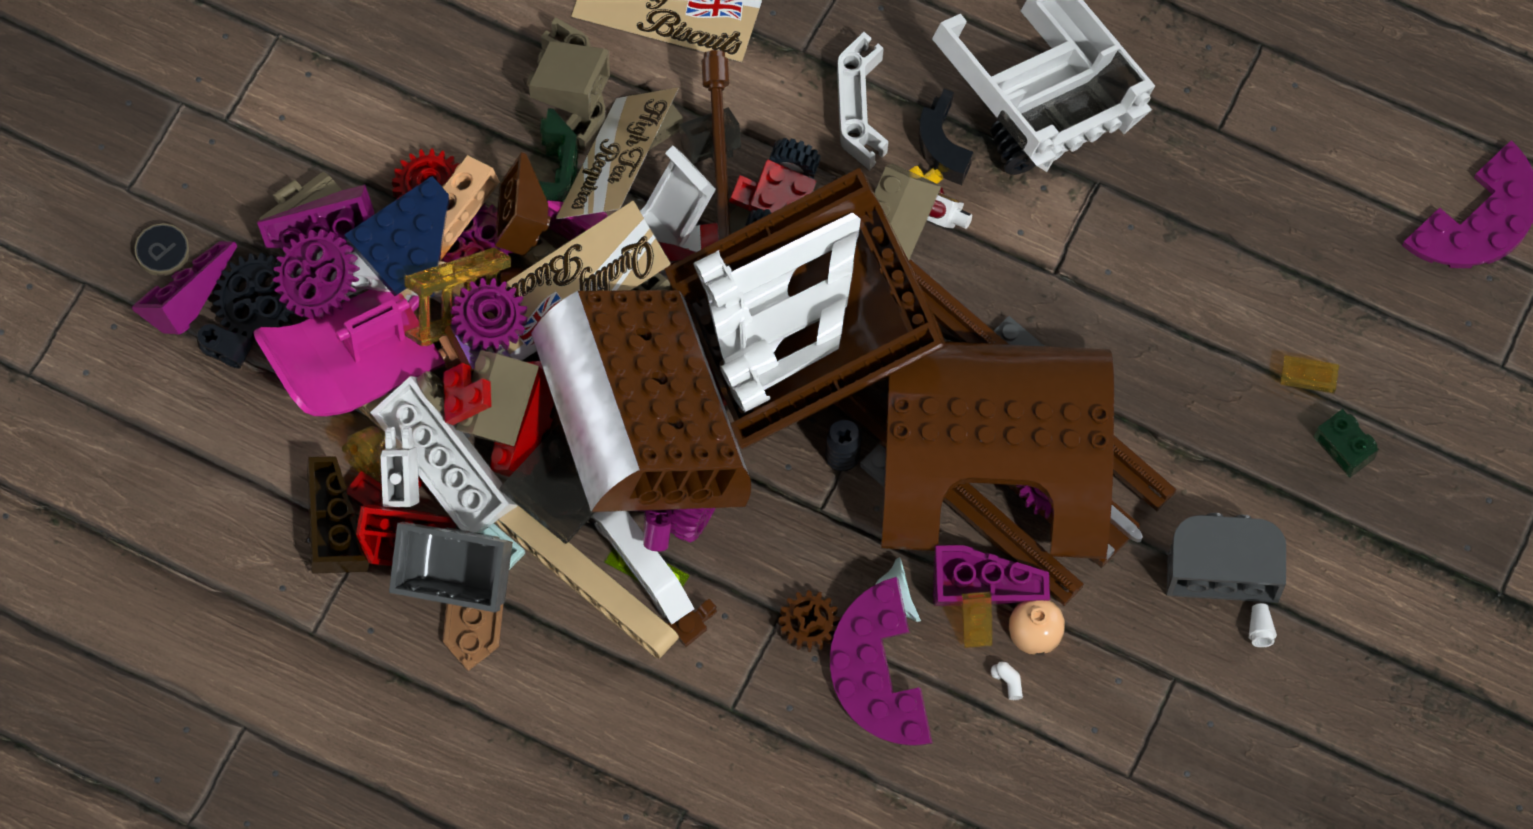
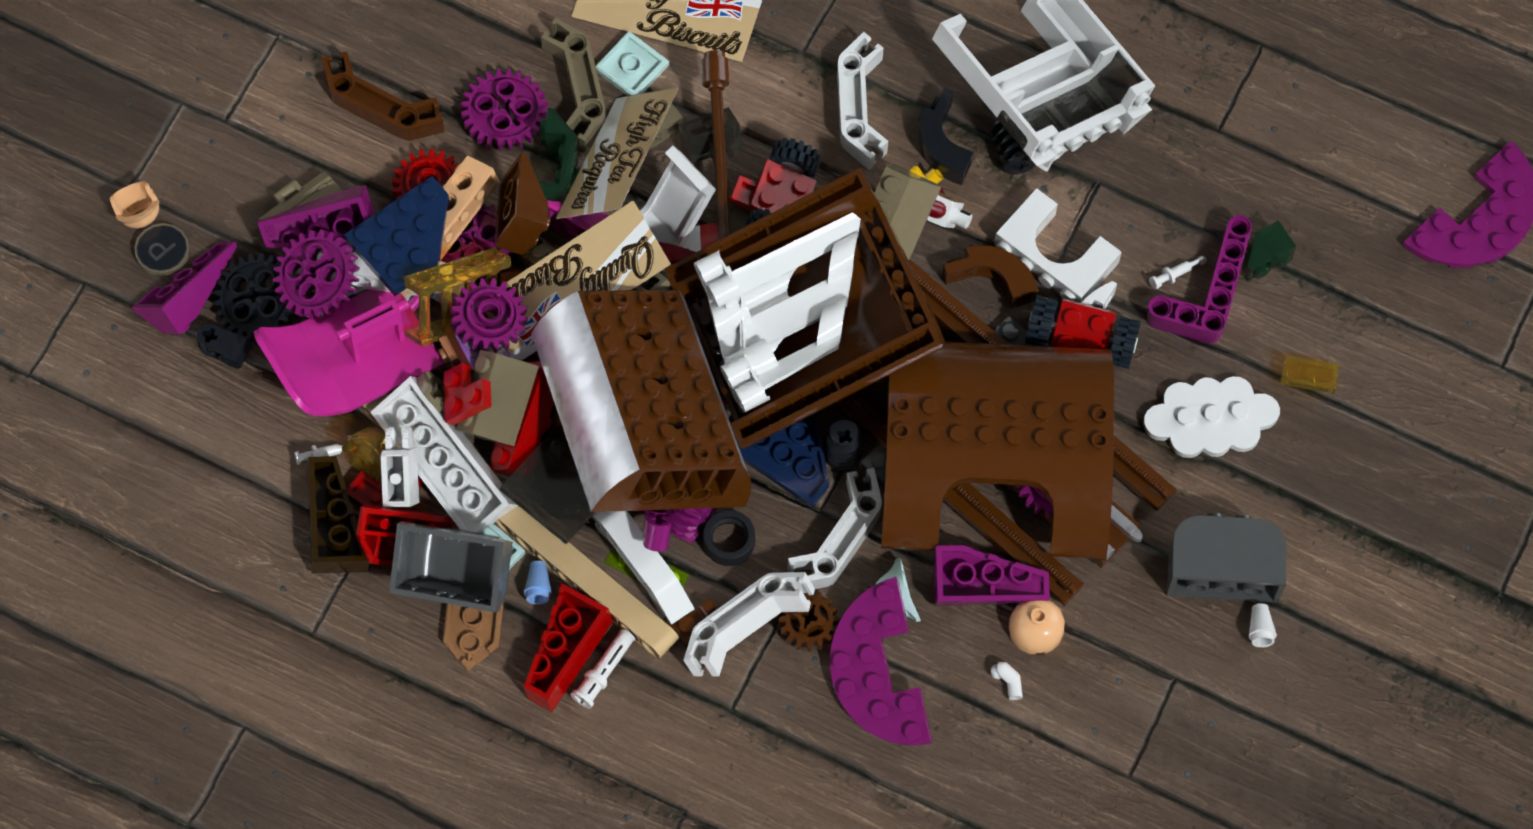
(135, 205): none -> light nougat helmet
(330, 450): none -> white piece
(379, 106): none -> reddish brown piece
(484, 123): none -> magenta gear
(537, 585): none -> light blue cone
(565, 646): none -> red wedge
(570, 77): dark tan slope -> none
(596, 679): none -> white pin
(631, 65): none -> light aqua tile
(729, 517): none -> black tyre
(743, 616): none -> white piece
(793, 460): none -> dark blue wing
(845, 536): none -> white piece
(977, 619): clear yellow plate -> none
(997, 265): none -> reddish brown arch
(1071, 280): none -> white arch
(1082, 327): none -> plate
(1101, 296): none -> white slope
(1169, 275): none -> white piece
(1211, 417): none -> white plate
(1218, 290): none -> magenta beam
(1269, 248): none -> clear green slope
(1346, 442): clear green brick -> none

